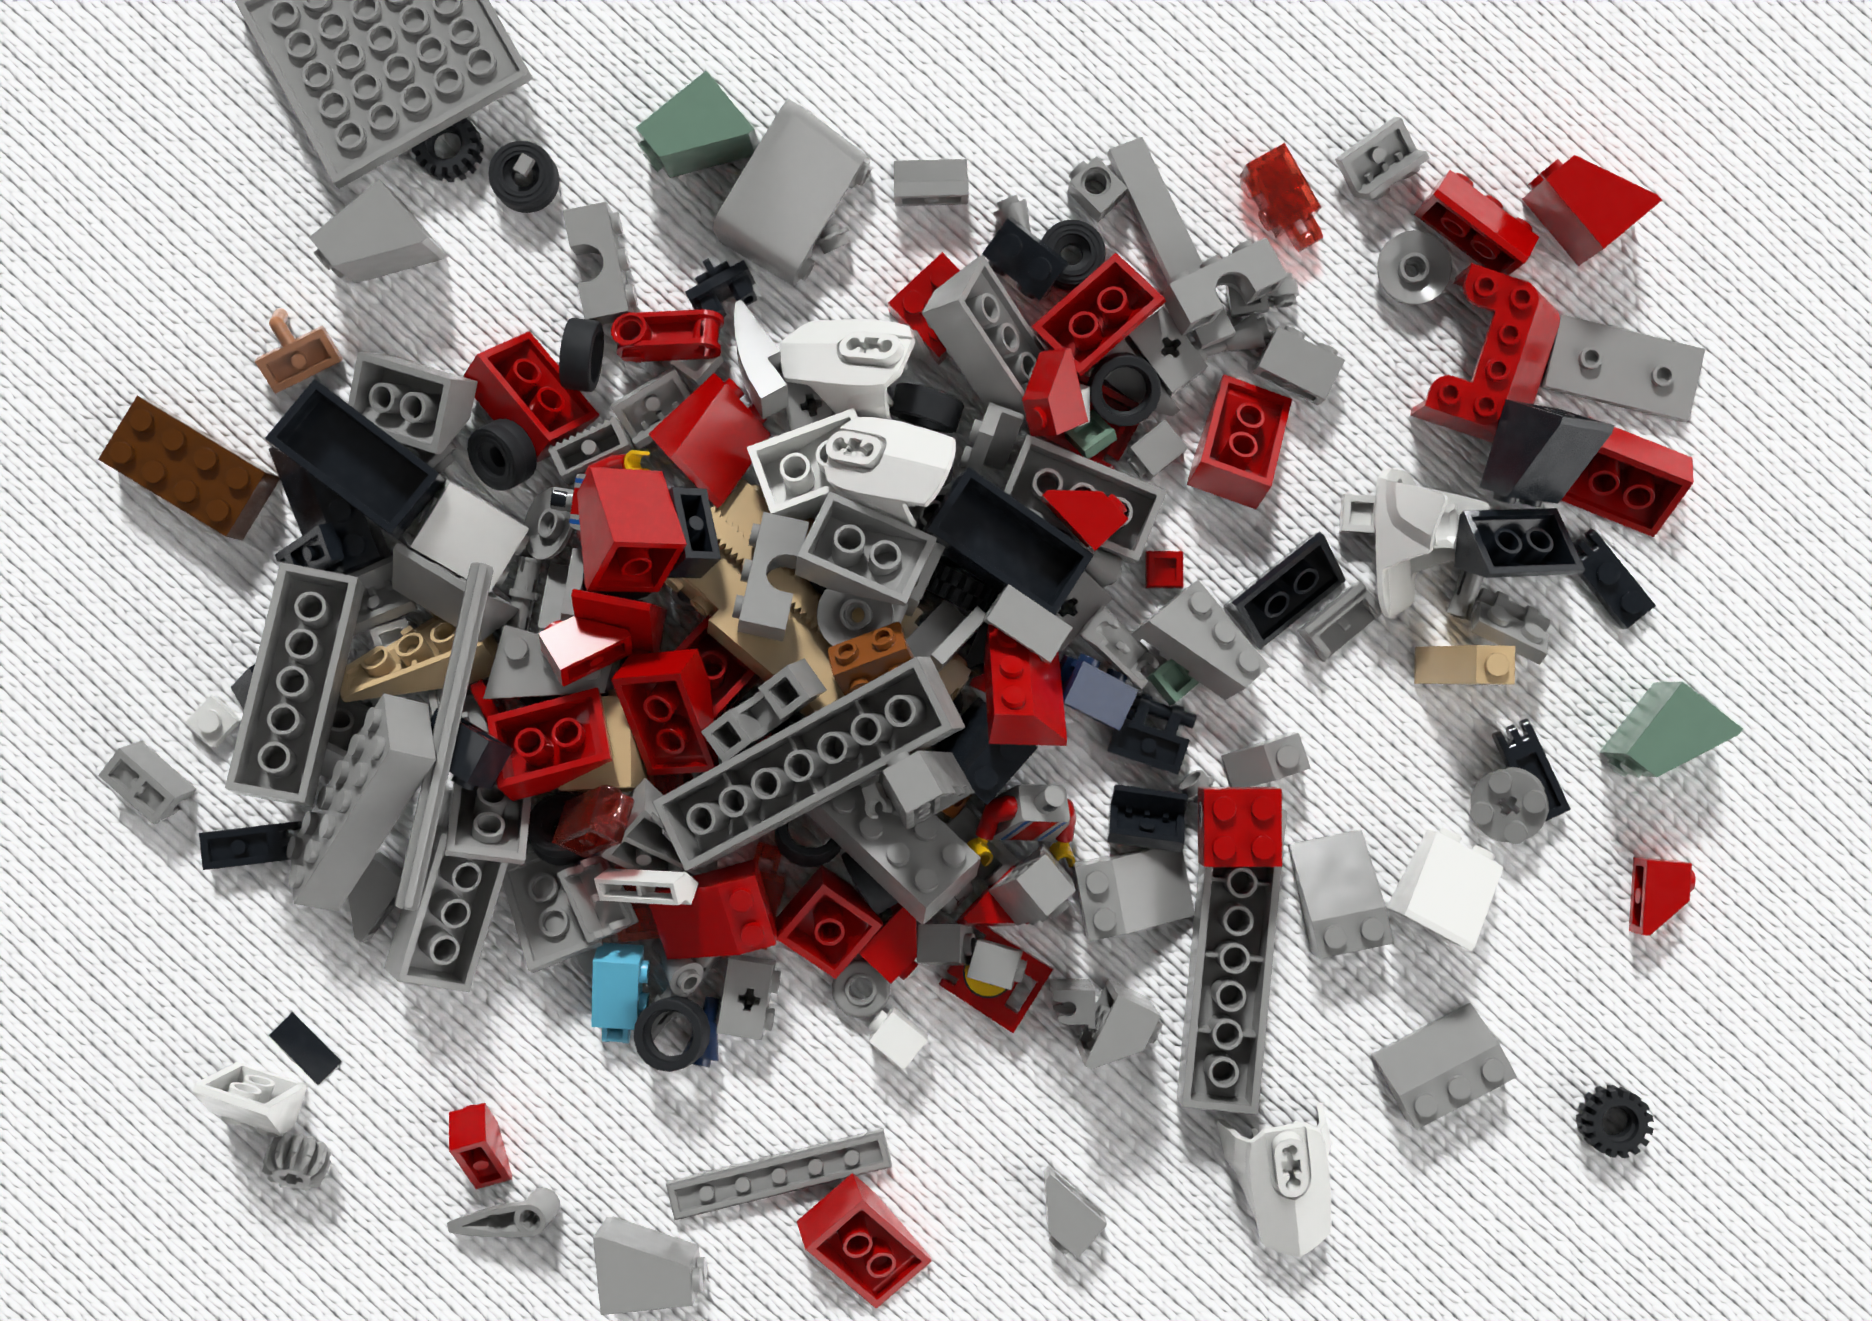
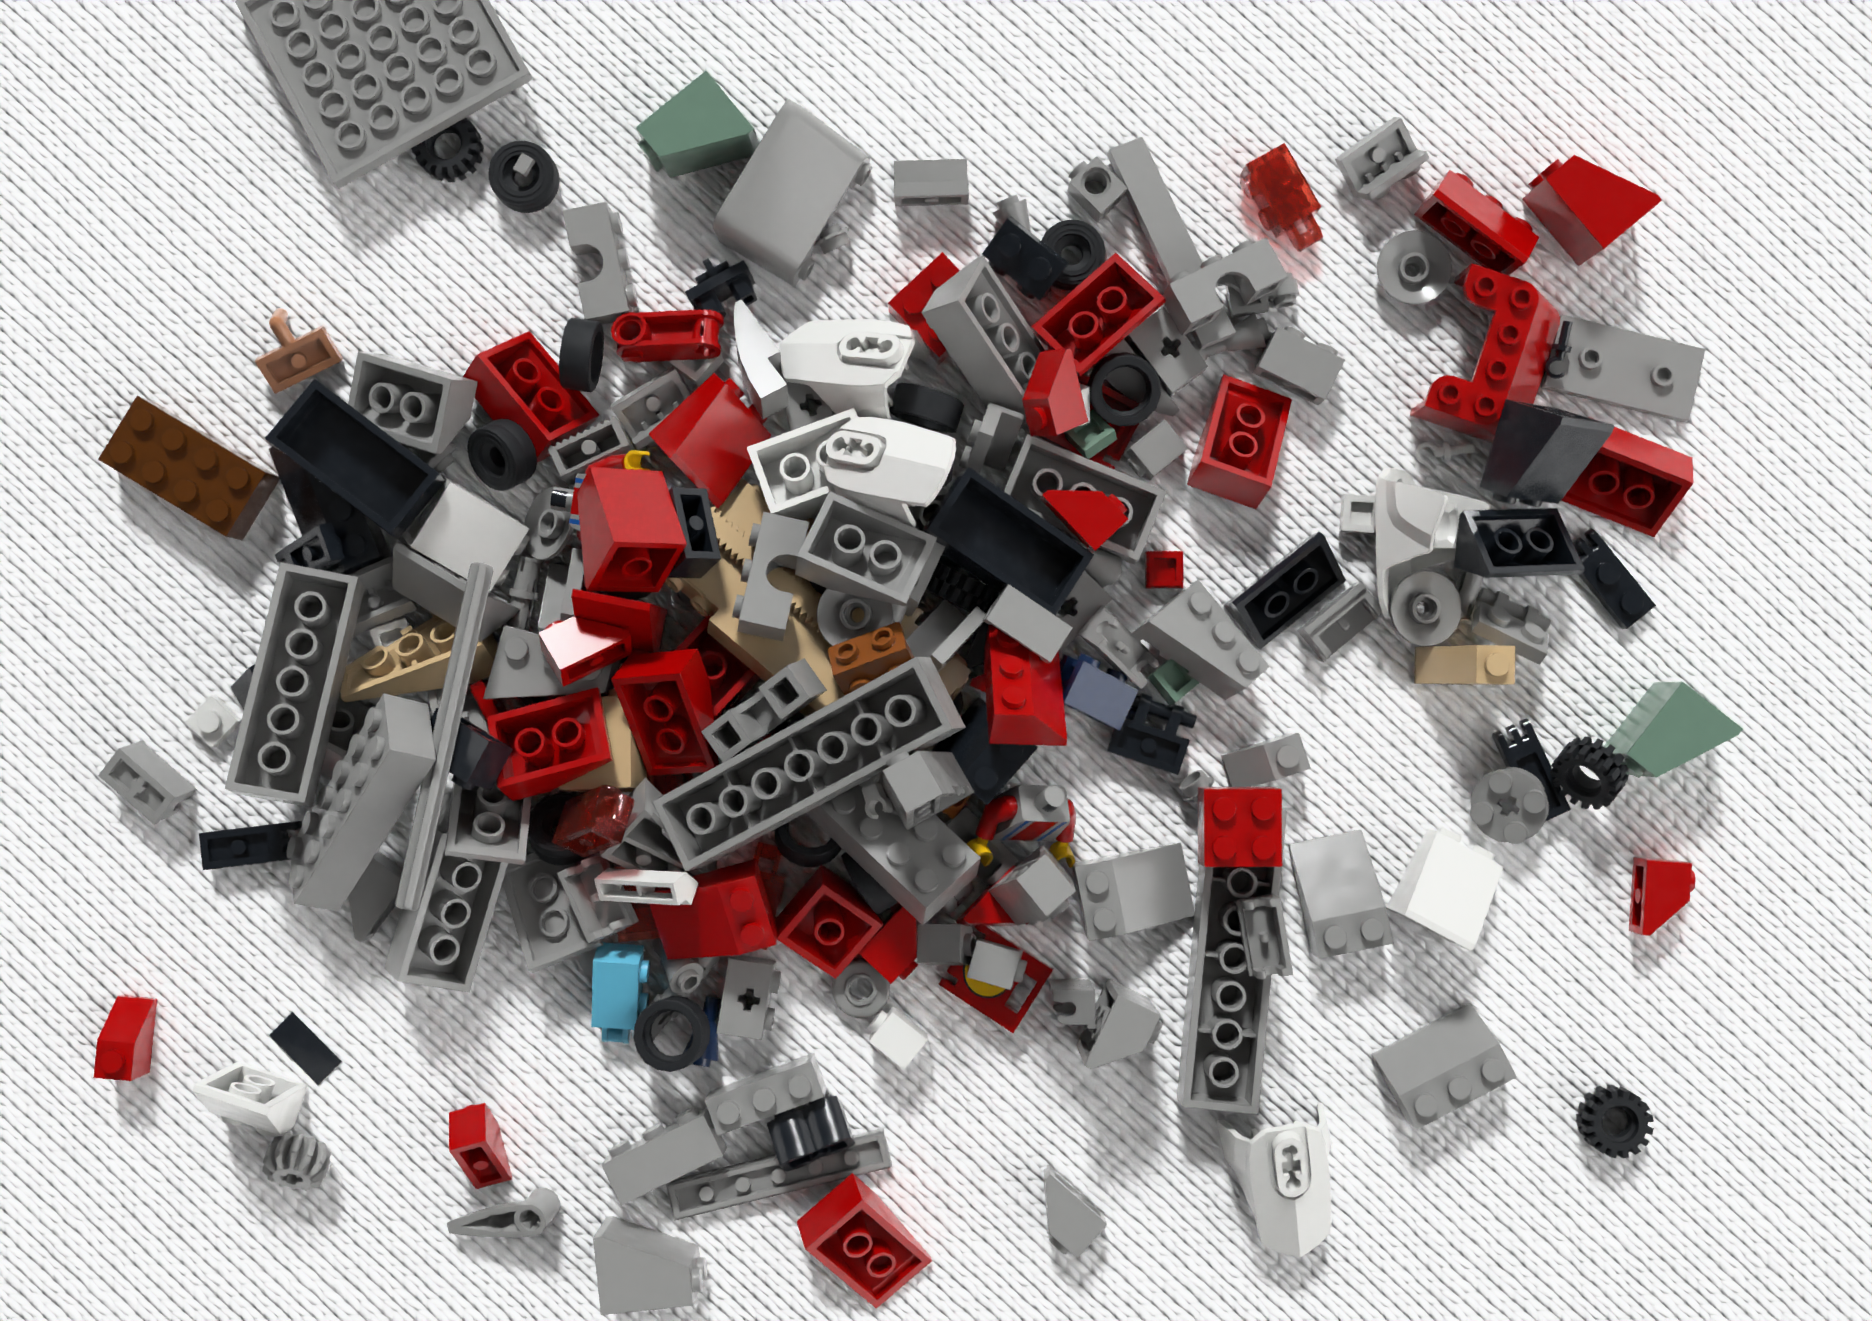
(126, 1039): none -> red slope
(374, 238): light grey slope -> none
(662, 1155): none -> light grey brick
(765, 1094): none -> light grey brick
(810, 1133): none -> black brick
(1147, 818): black bracket -> none
(1264, 936): none -> light grey hinge
(1440, 603): none -> light grey dish
(1446, 450): none -> white hand
(1560, 348): none -> black hand
(1599, 760): none -> black tyre

